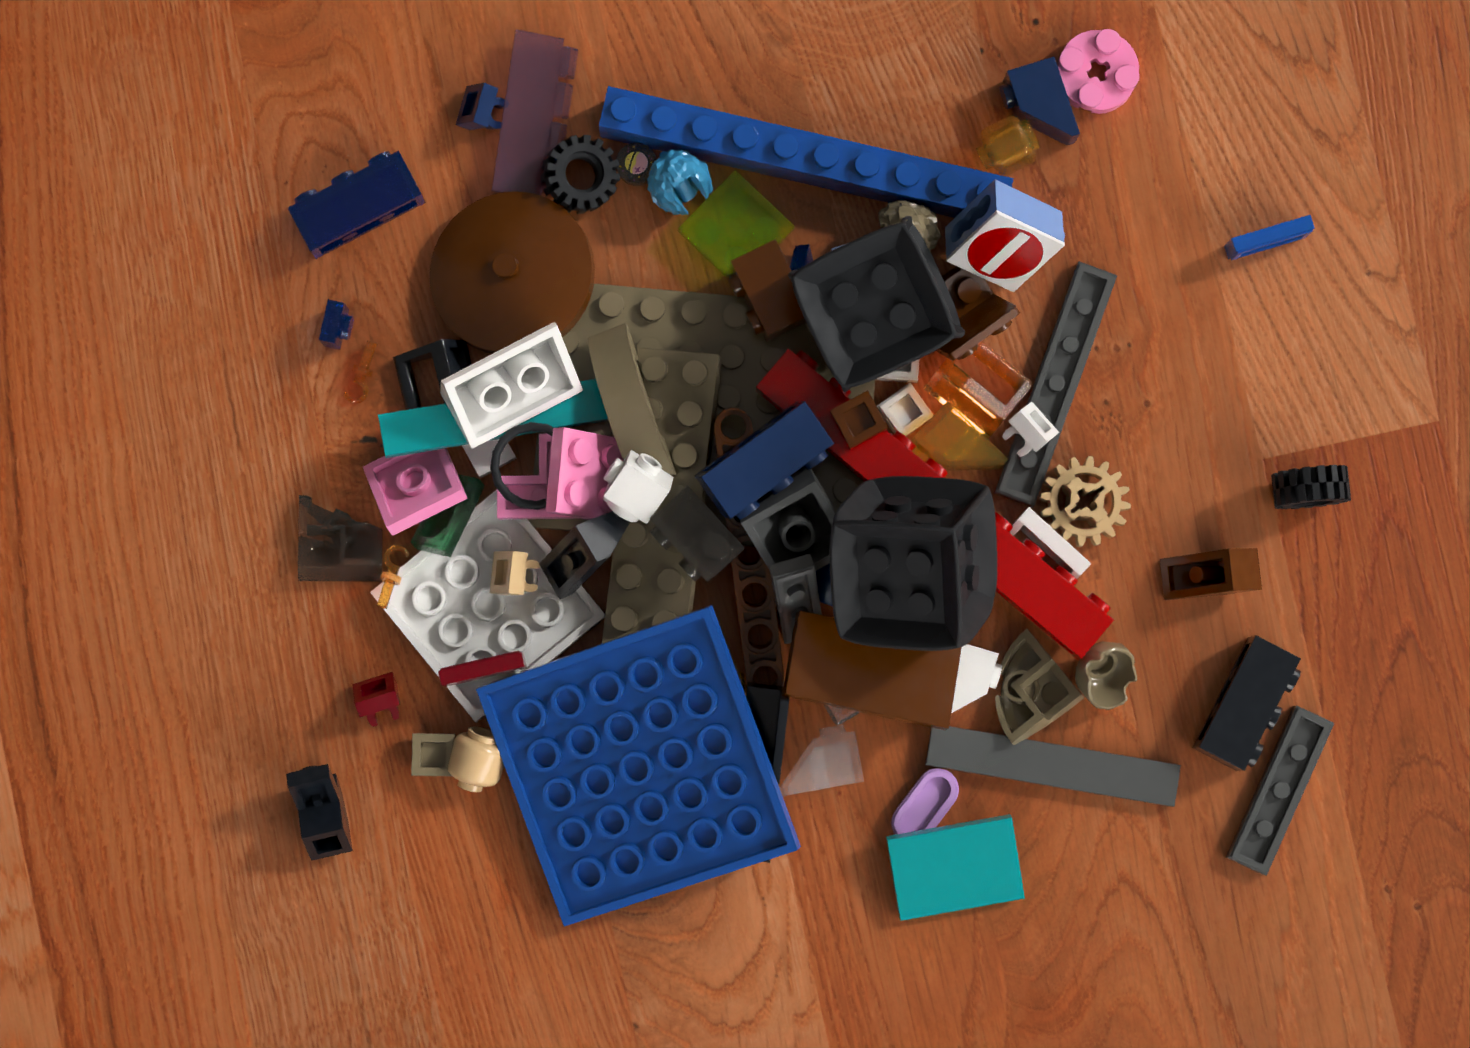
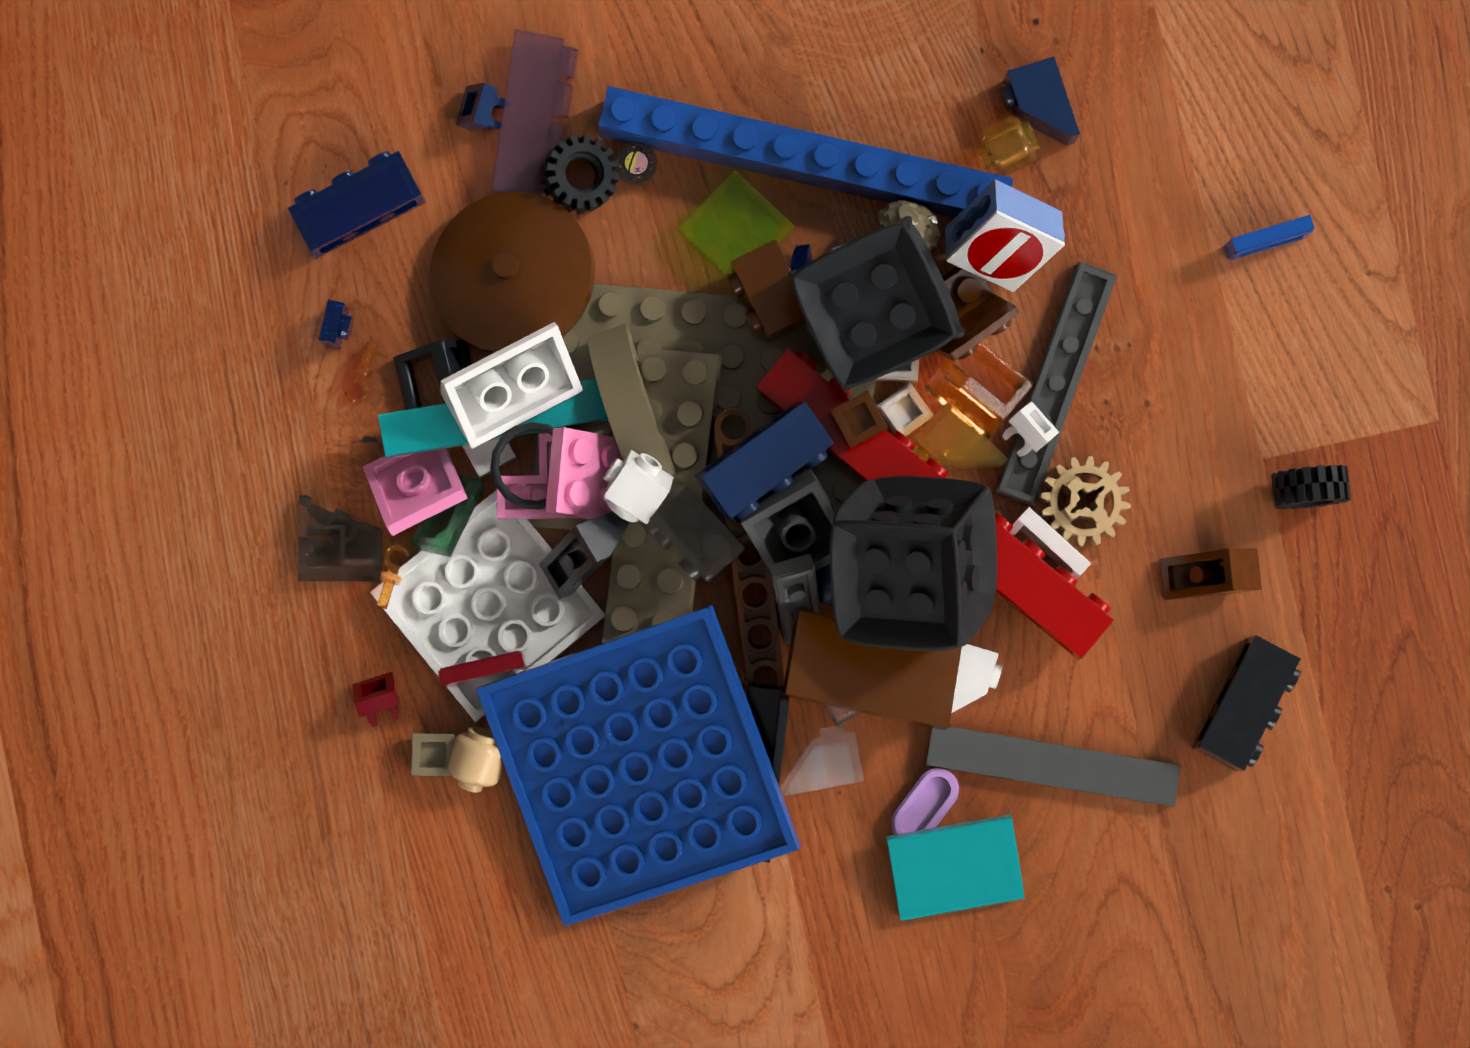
(320, 811): black brick -> none
(510, 573): tan tile -> none
(676, 179): dark azure piece -> none
(1032, 689): dark tan brick -> none
(1104, 48): bright pink plate -> none
(1106, 674): dark tan hair -> none
(1280, 790): dark grey tile -> none

